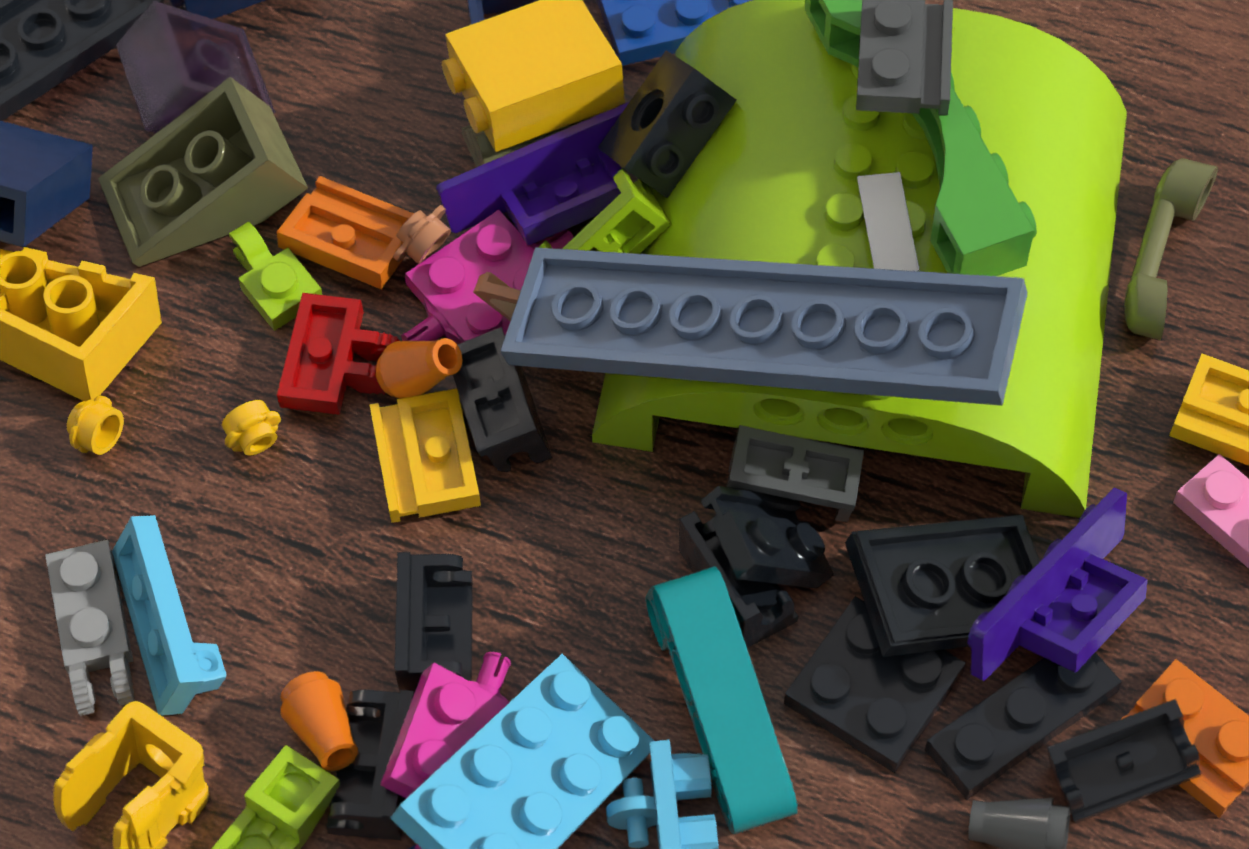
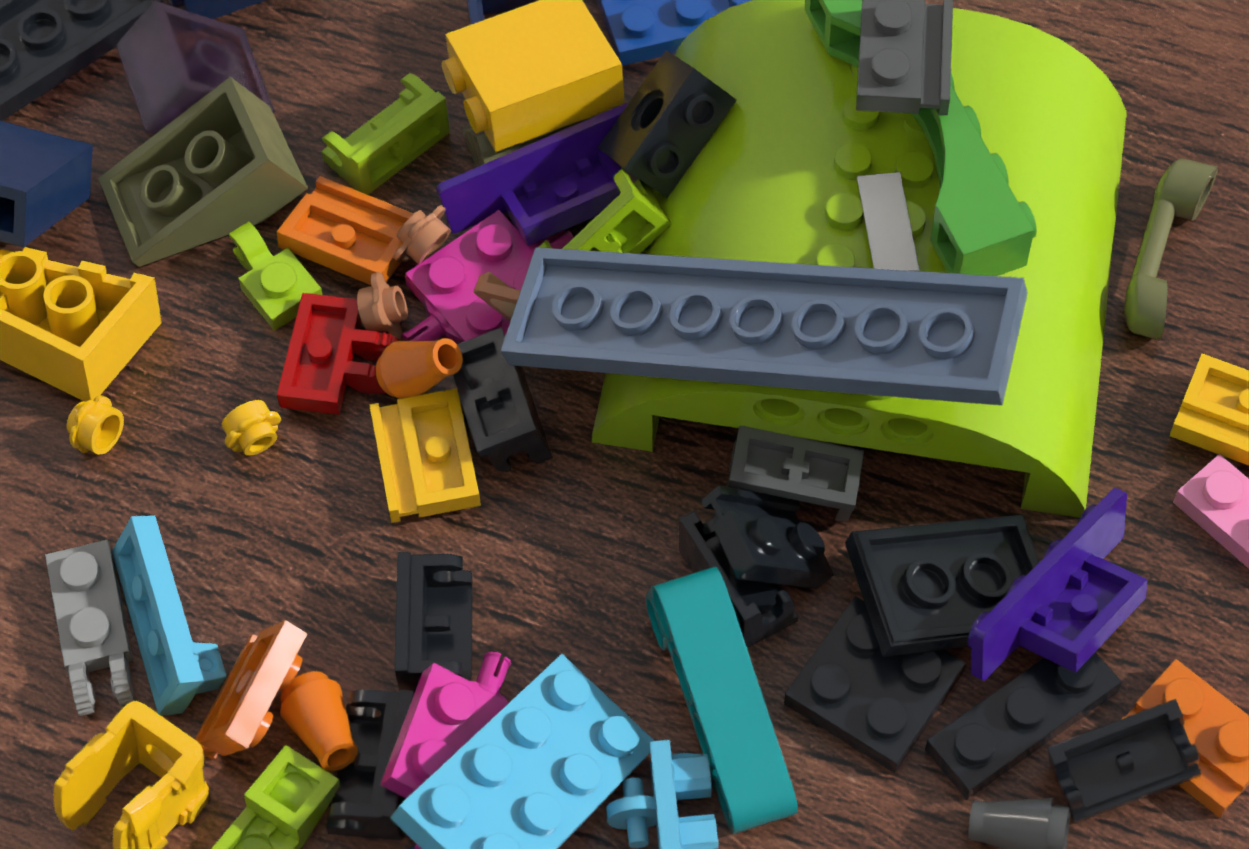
(241, 708): none -> orange plate
(382, 306): none -> nougat plate
(389, 138): none -> lime hinge

